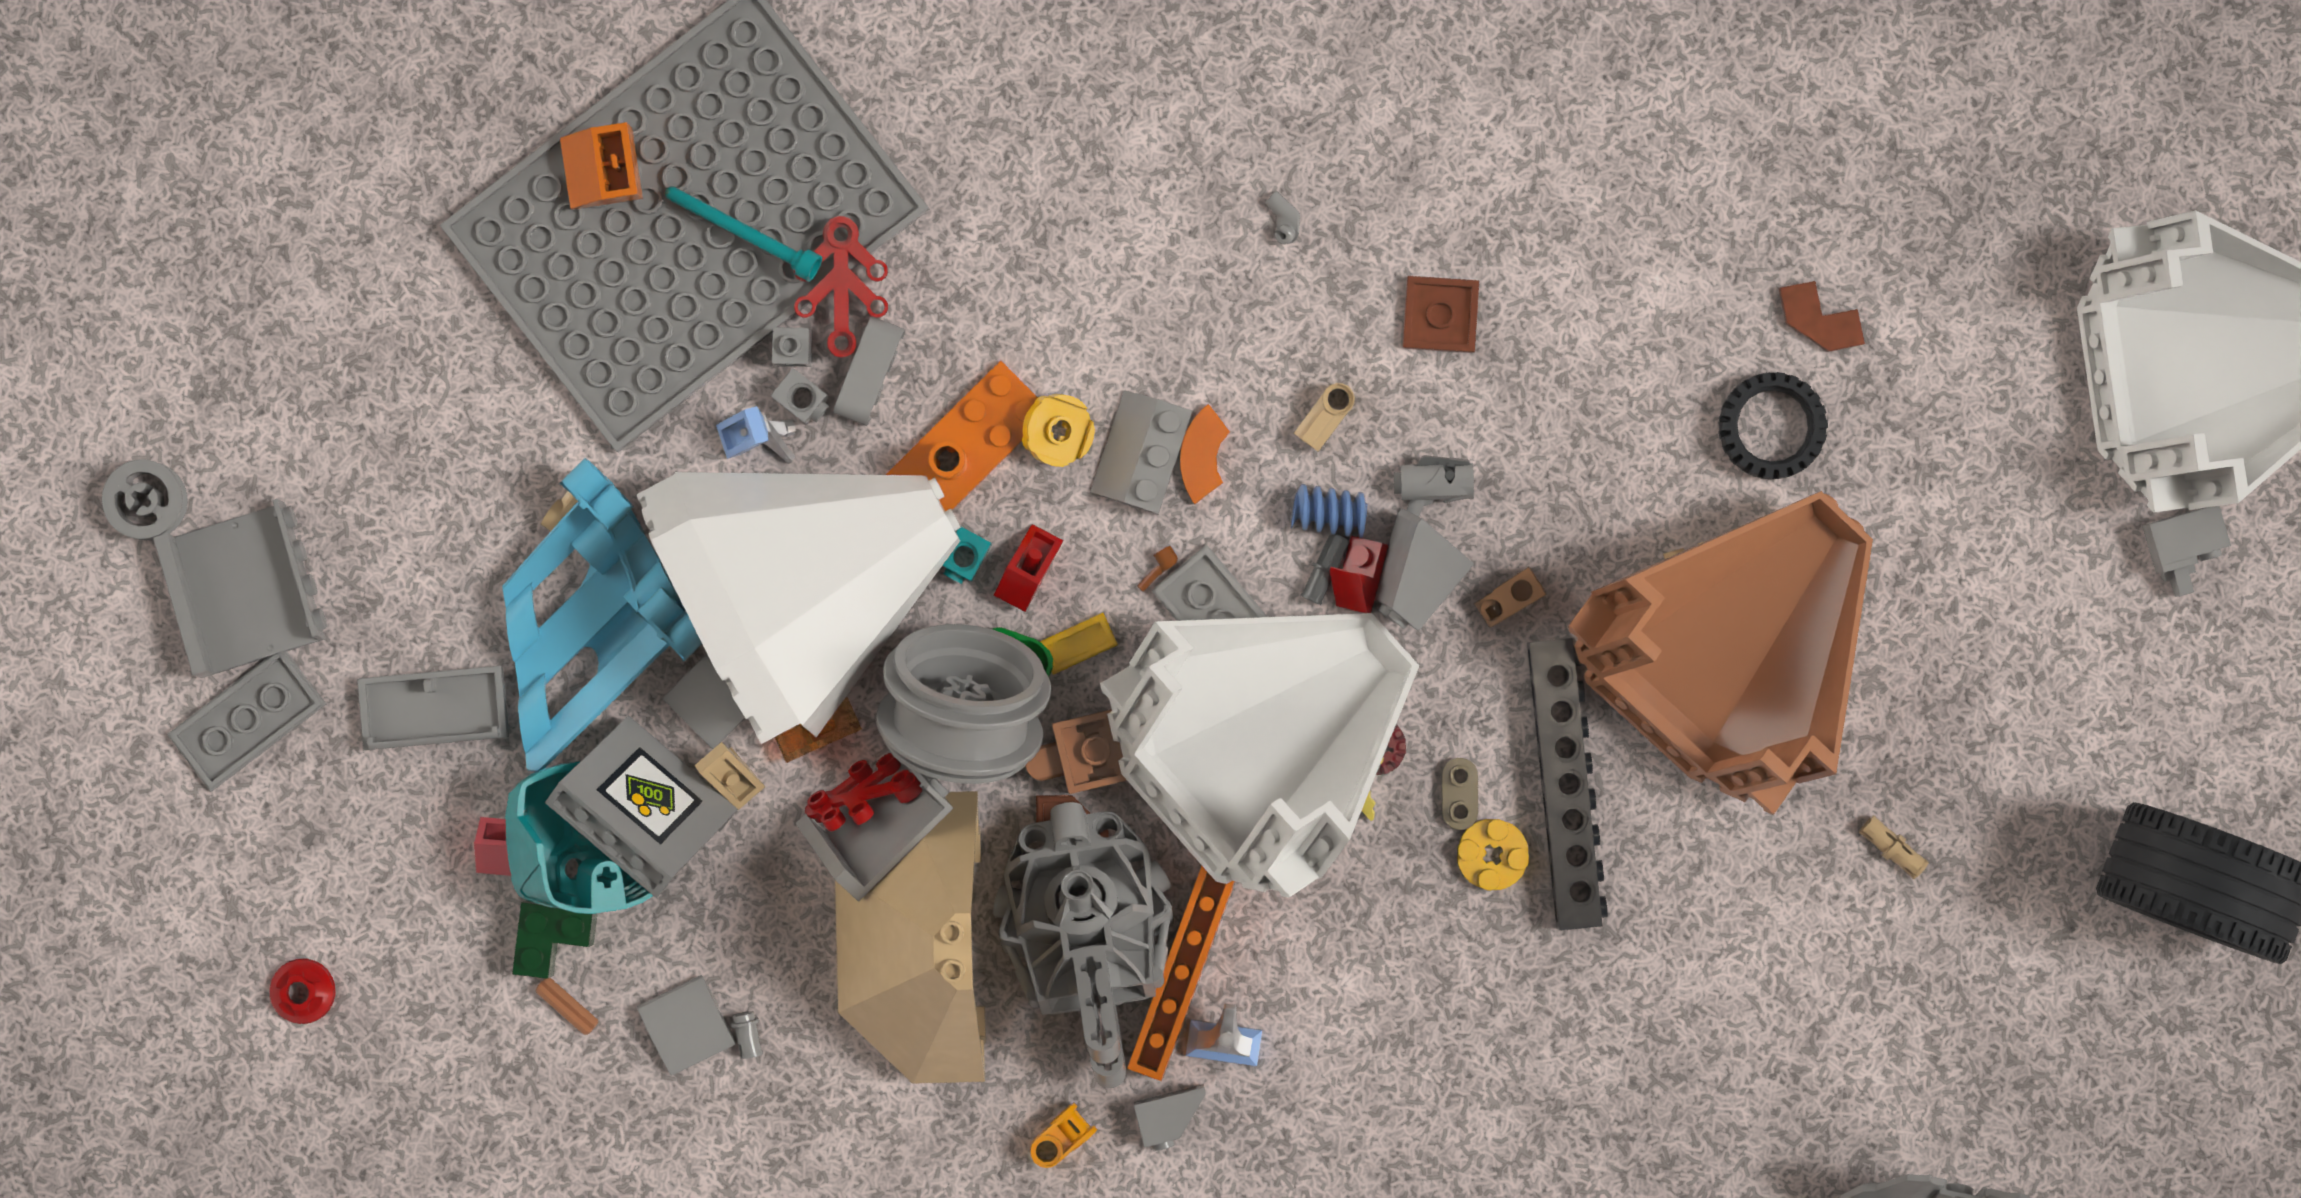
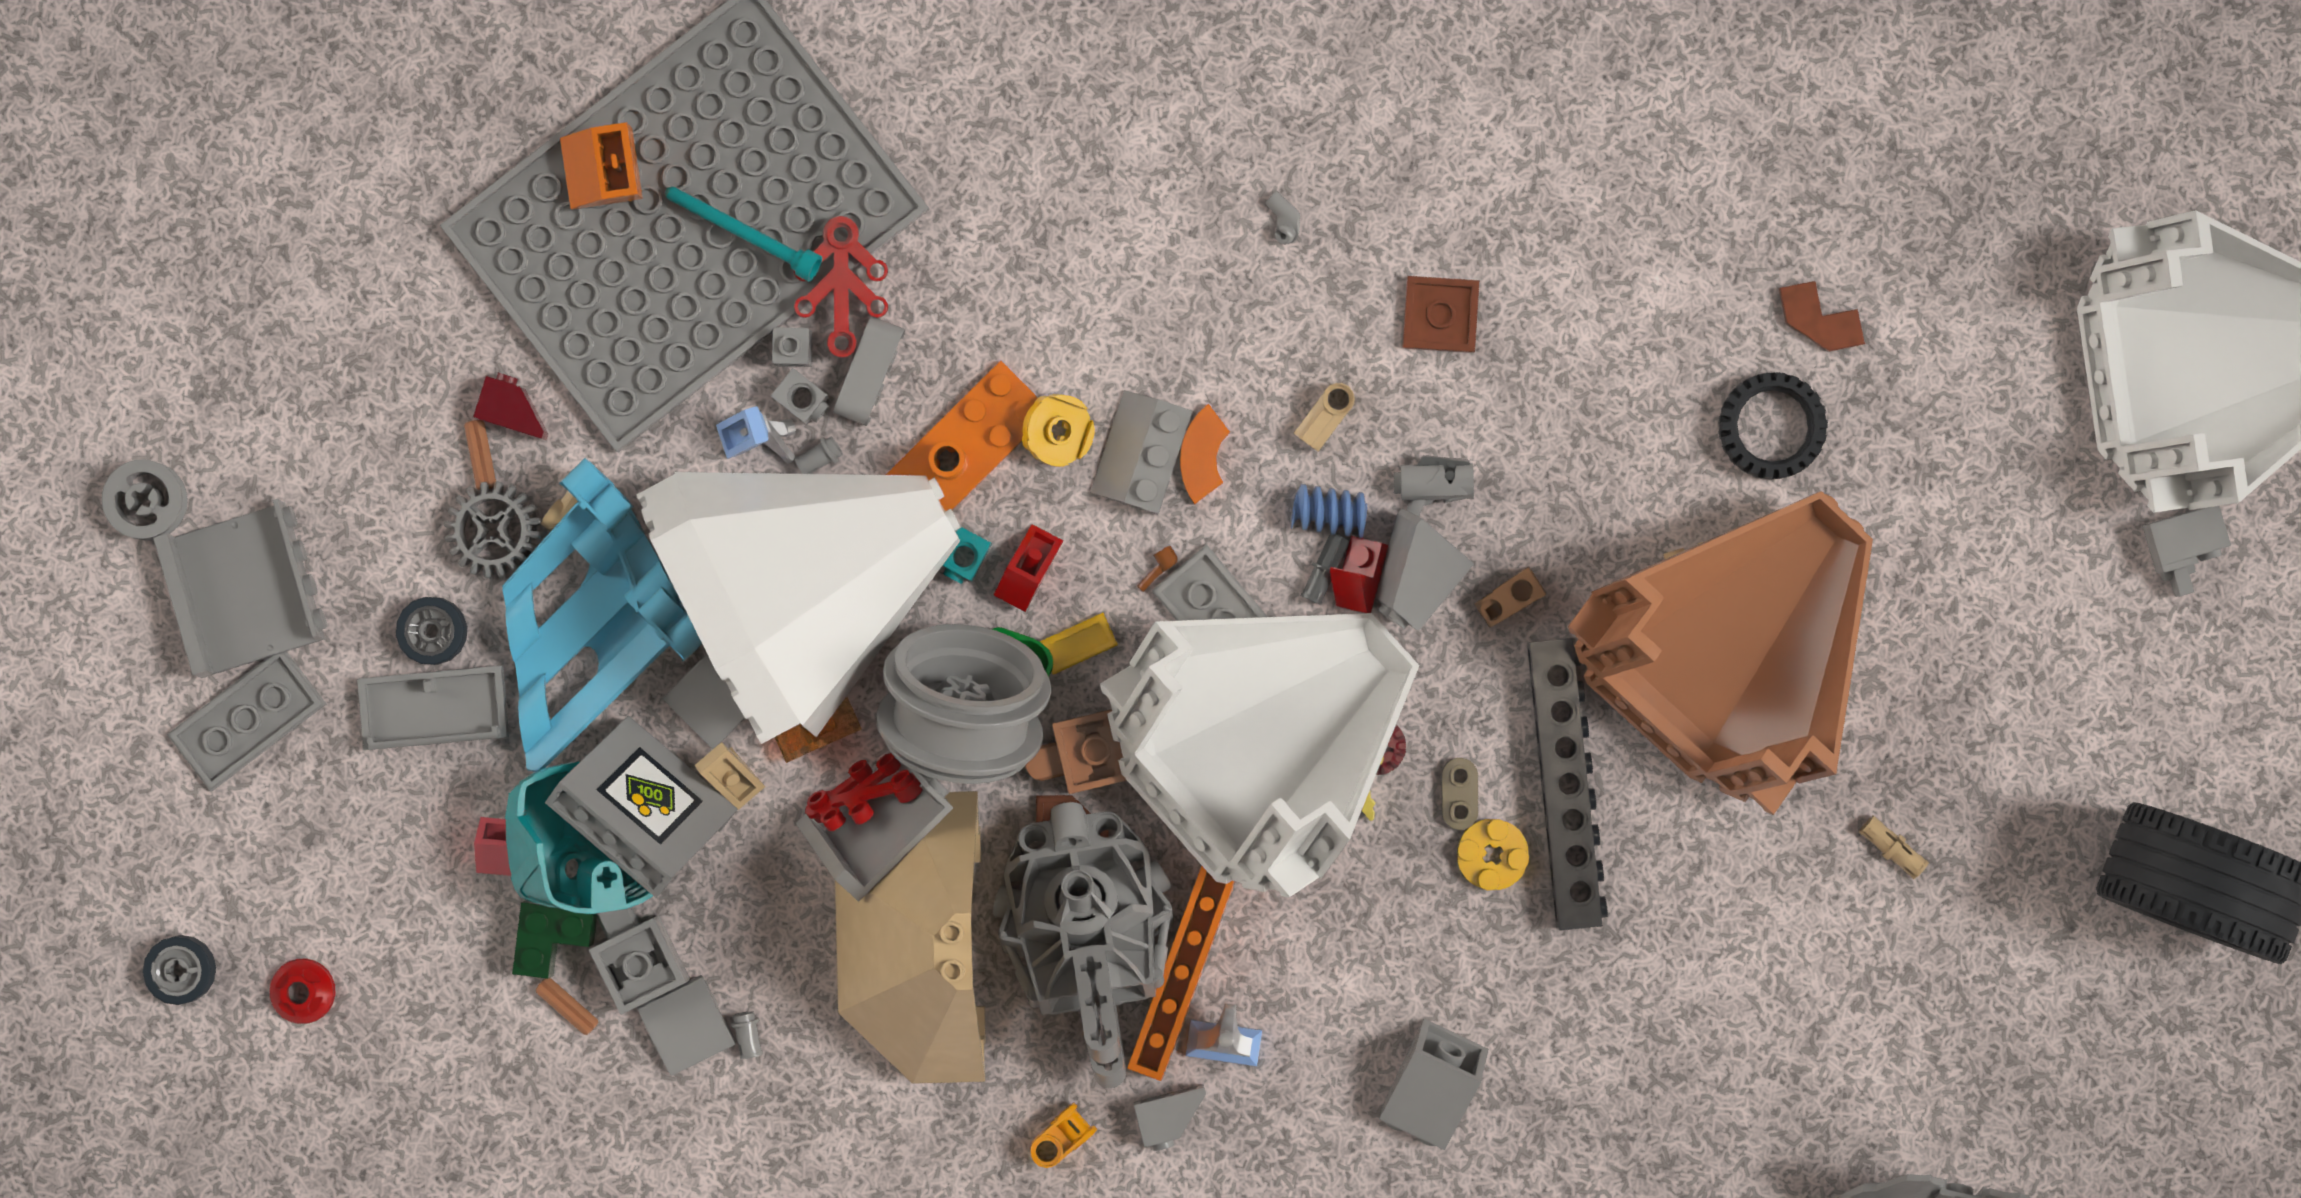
(190, 954): none -> wheel
(414, 623): none -> wheel
(480, 453): none -> nougat axle
(505, 518): none -> light grey gear
(509, 406): none -> dark red slope
(636, 959): none -> light grey brick
(819, 456): none -> light grey pin
(1434, 1085): none -> light grey slope

